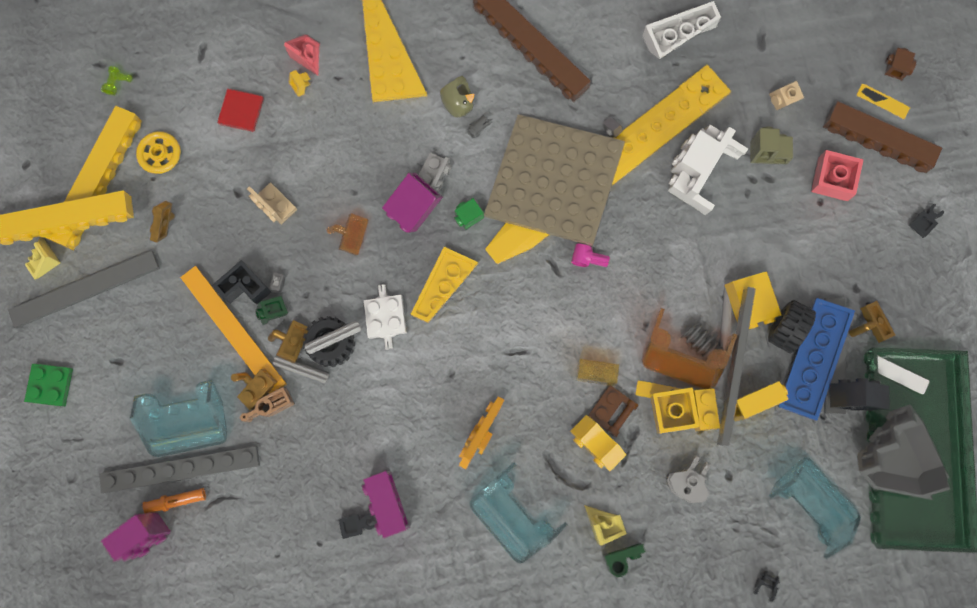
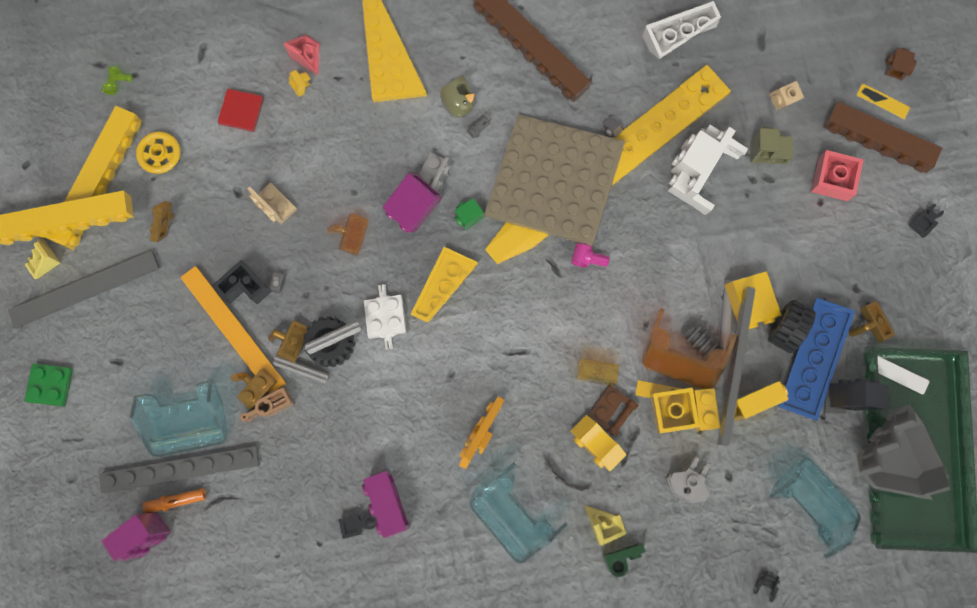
(271, 309): dark green bracket -> none

